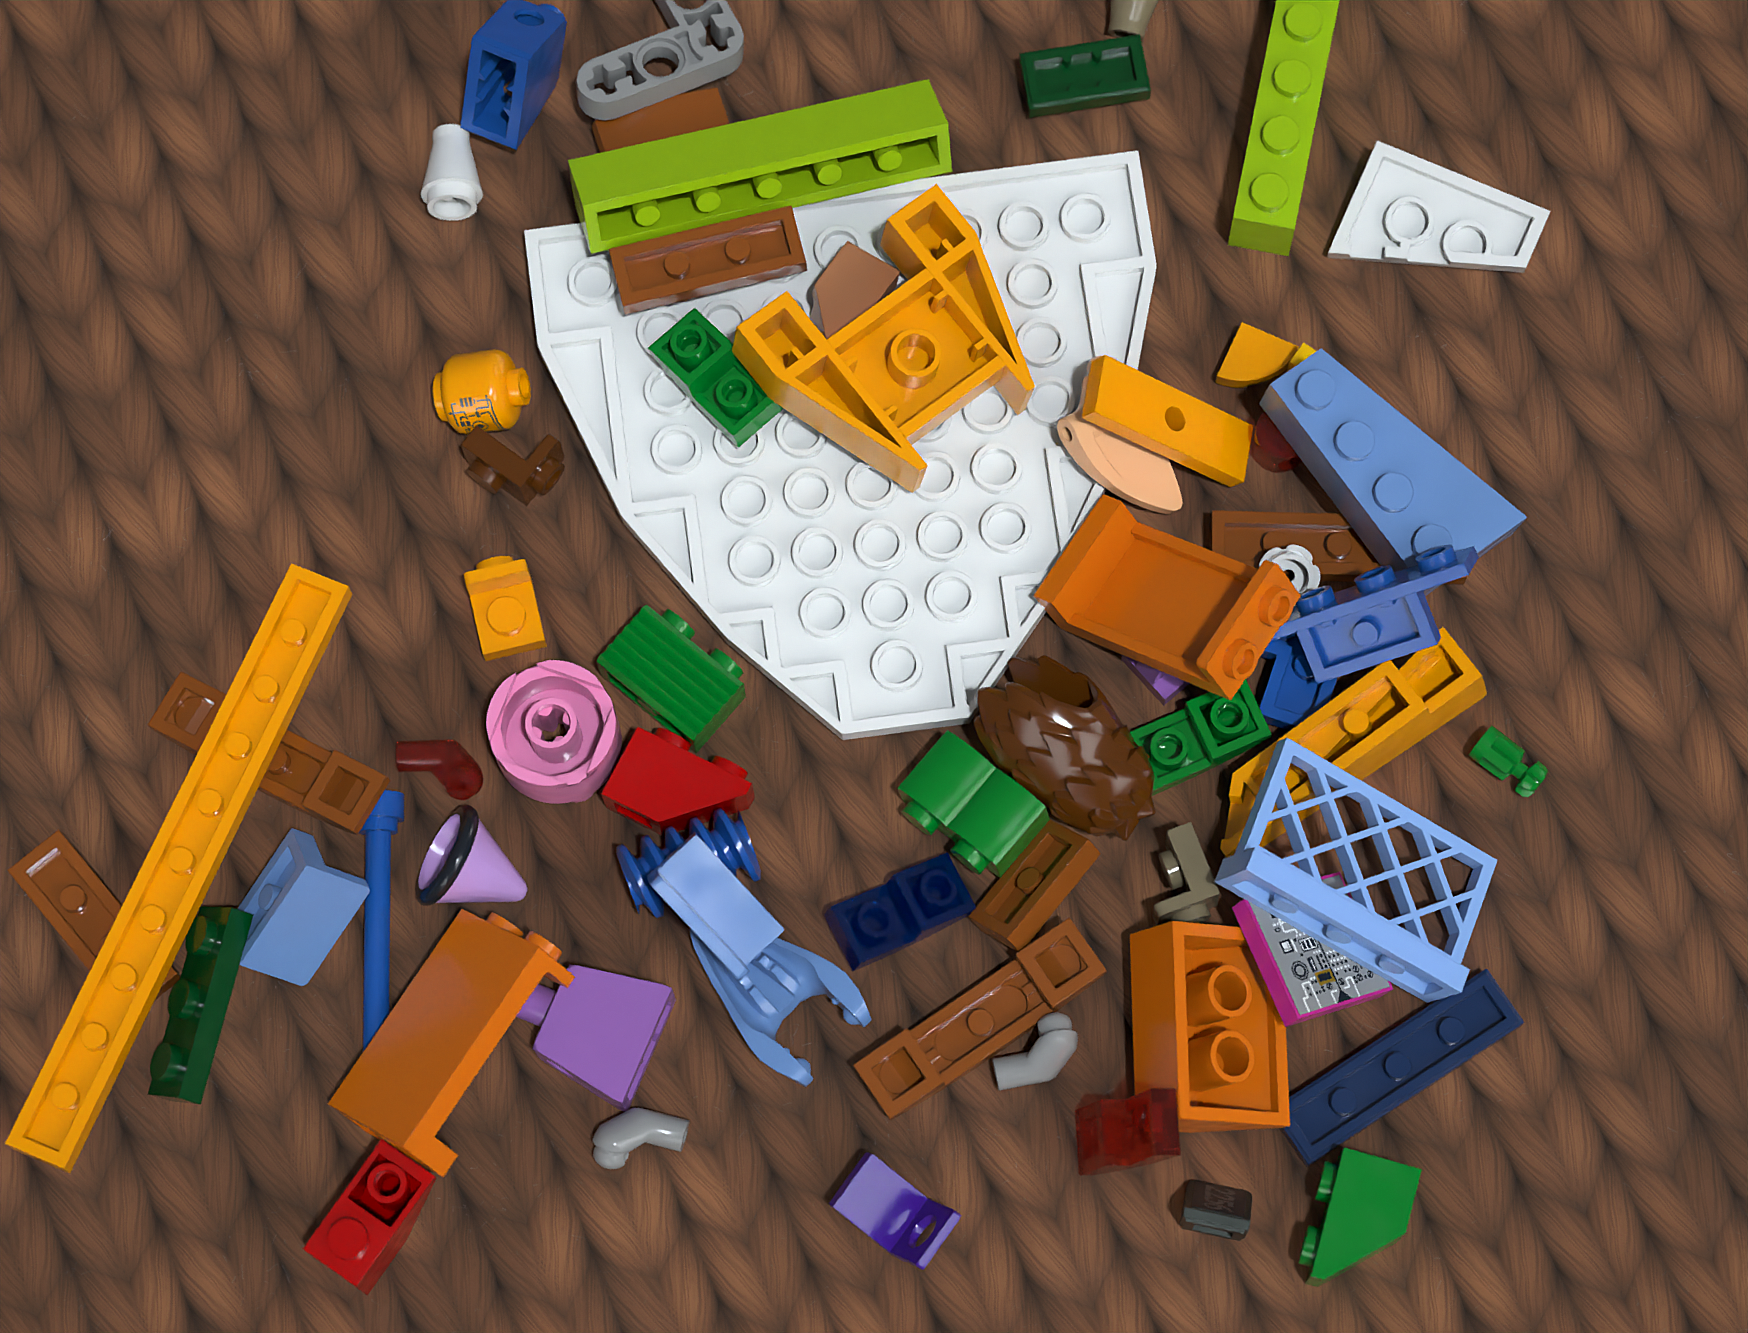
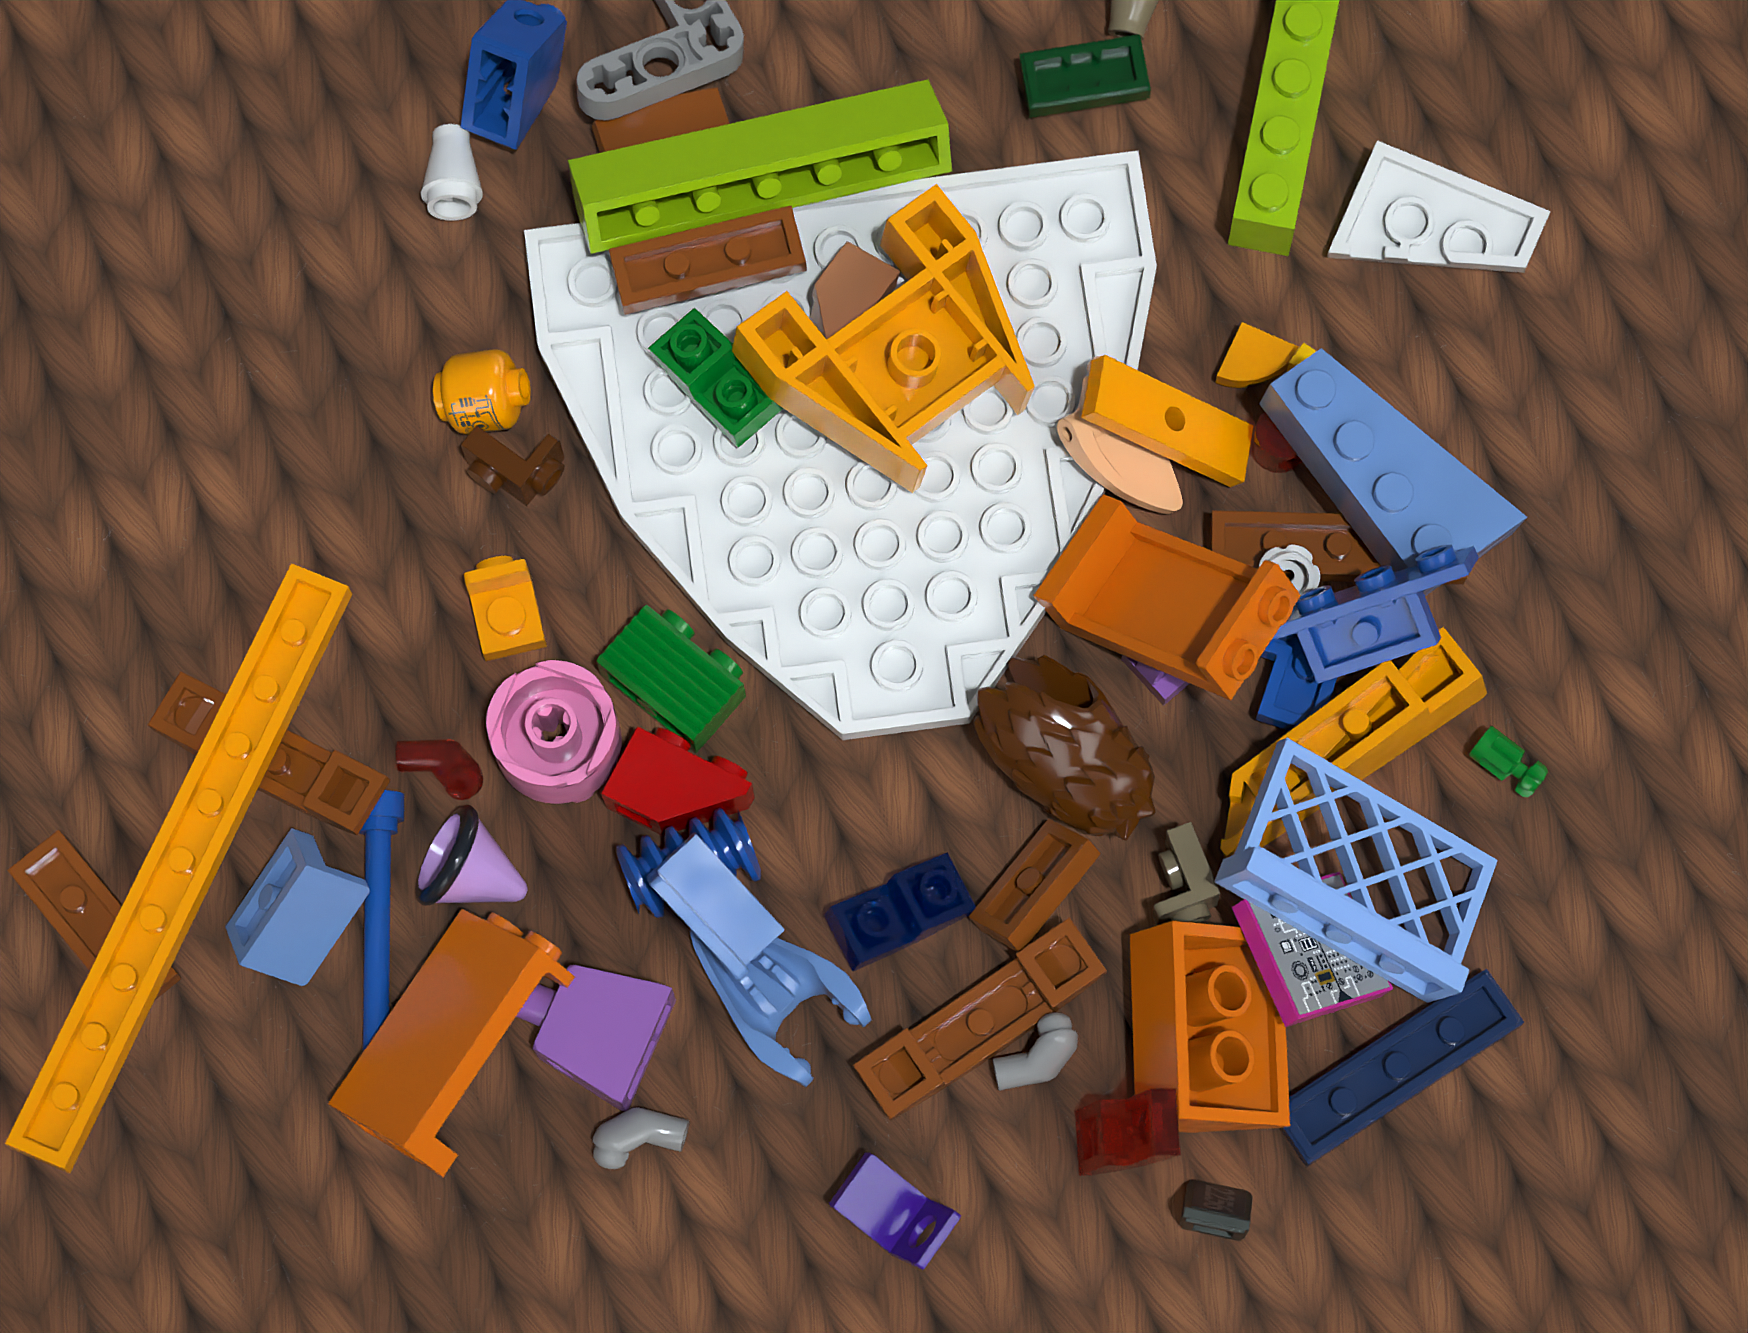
(199, 1004): dark green plate -> none
(372, 1217): red slope -> none
(972, 805): green brick -> none
(1201, 736): green slope -> none
(1363, 1213): green slope -> none

